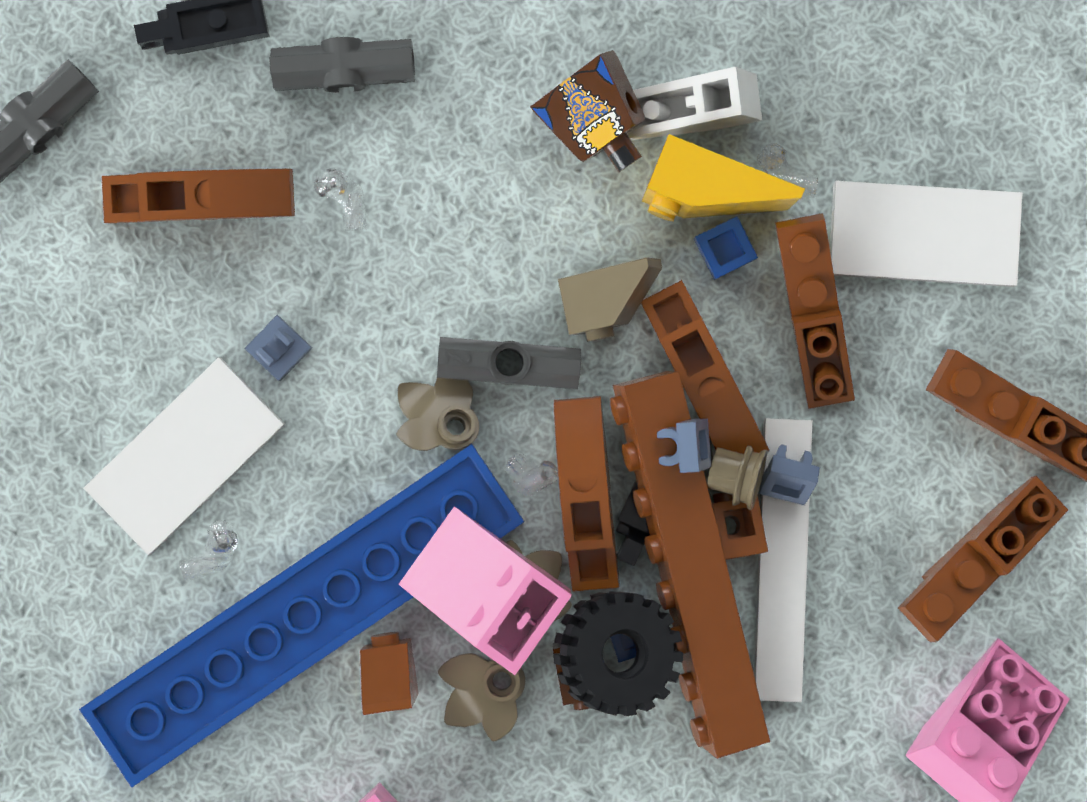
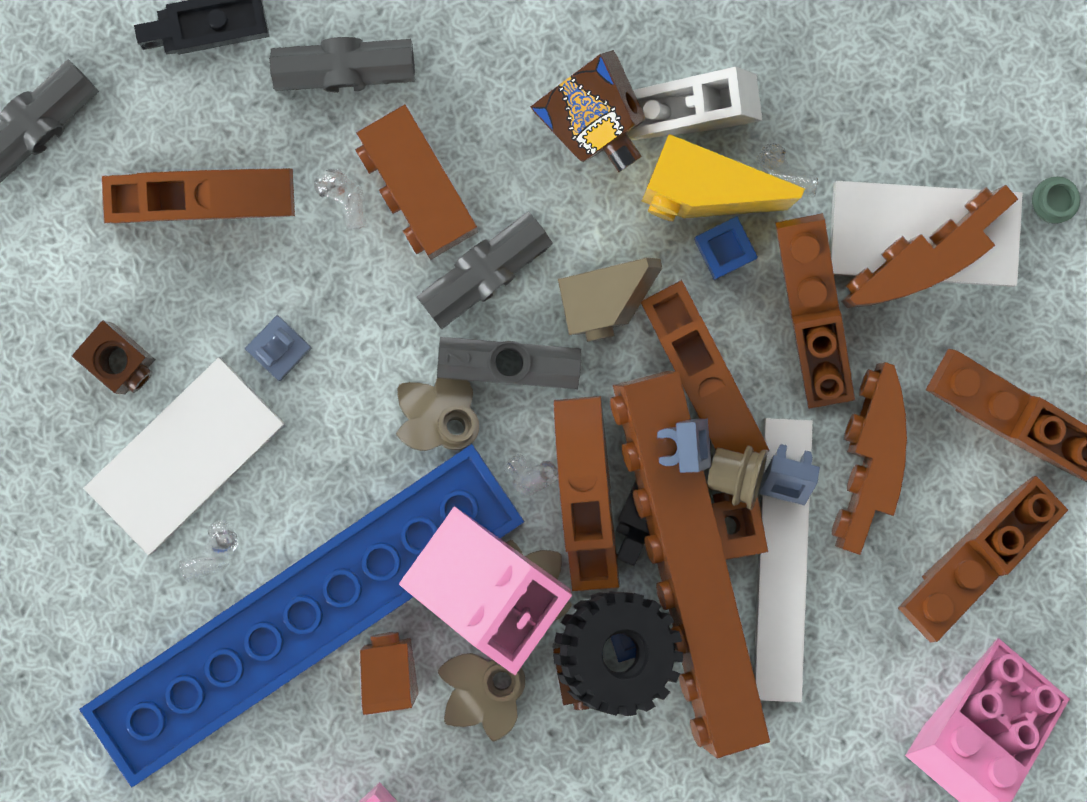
(95, 354): none -> reddish brown brick
(415, 183): none -> dark orange brick
(485, 270): none -> dark grey piece
(881, 440): none -> dark orange slope
(919, 265): none -> dark orange slope
(1056, 200): none -> sand green plate

